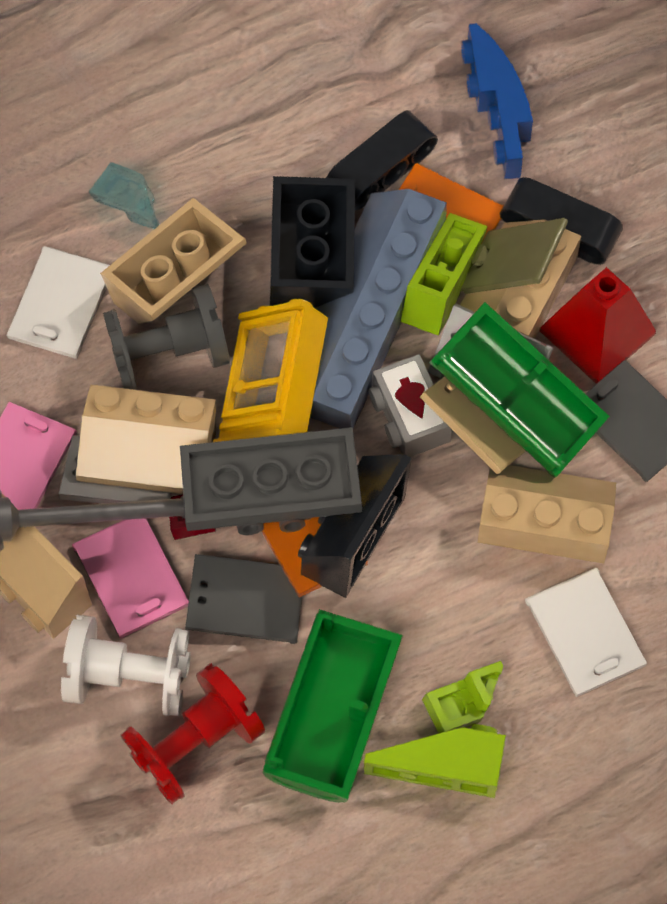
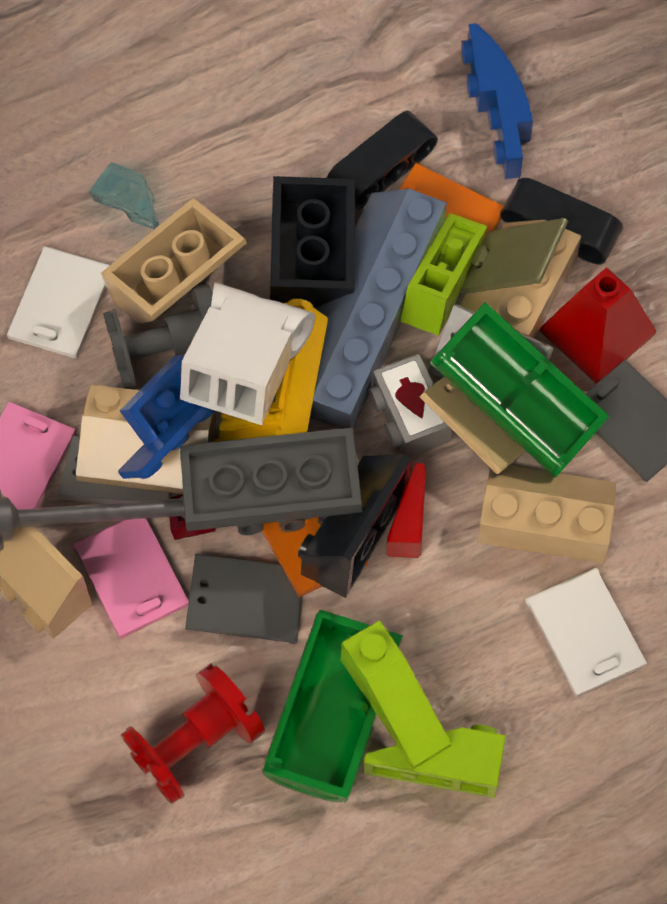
(109, 663): white piece -> none
(160, 420): none -> blue bracket
(242, 353): none -> white piece
(394, 693): none -> lime slope
(407, 527): none -> red slope
(463, 701): lime slope -> none

